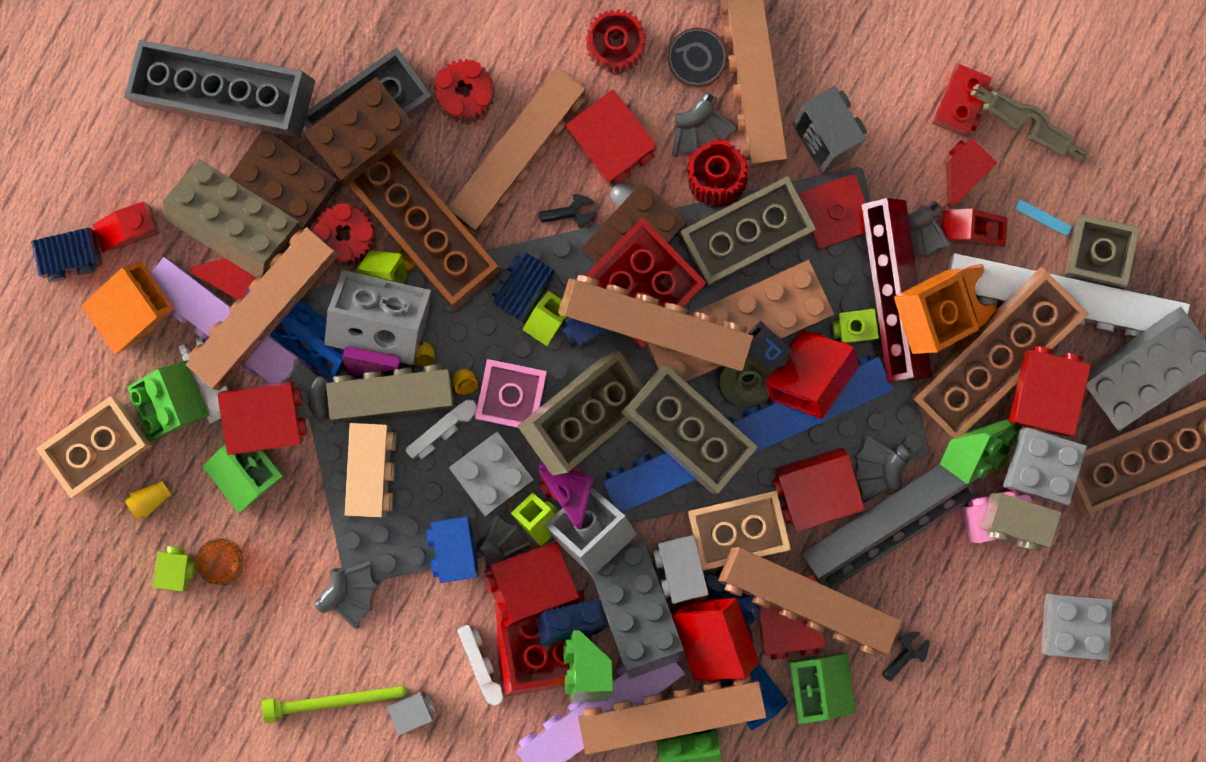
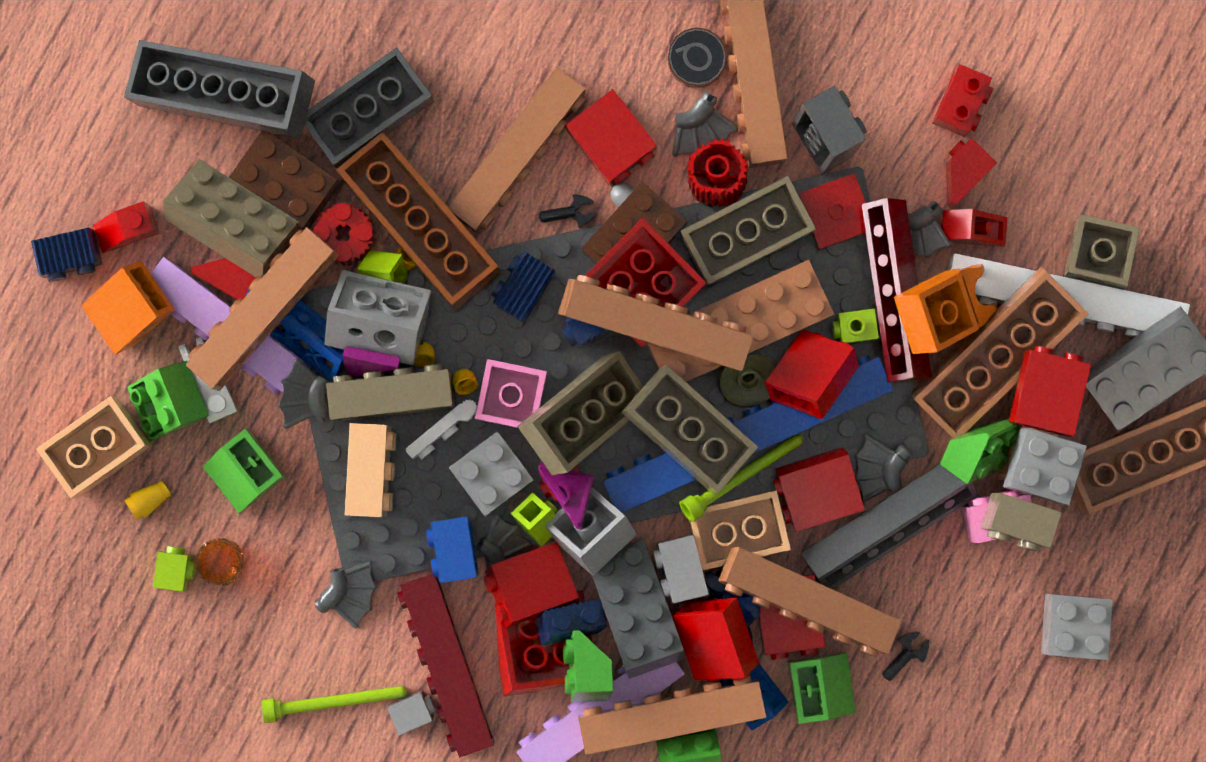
(261, 417): red brick -> none
(360, 131): reddish brown brick -> none
(446, 664): none -> dark red brick
(459, 75): red brick -> none
(481, 666): white hinge -> none
(543, 323): lime brick -> none
(615, 25): red brick -> none
(694, 506): none -> lime piece
(768, 347): black brick -> none
(1016, 114): dark tan piece -> none
(1043, 217): medium azure piece -> none

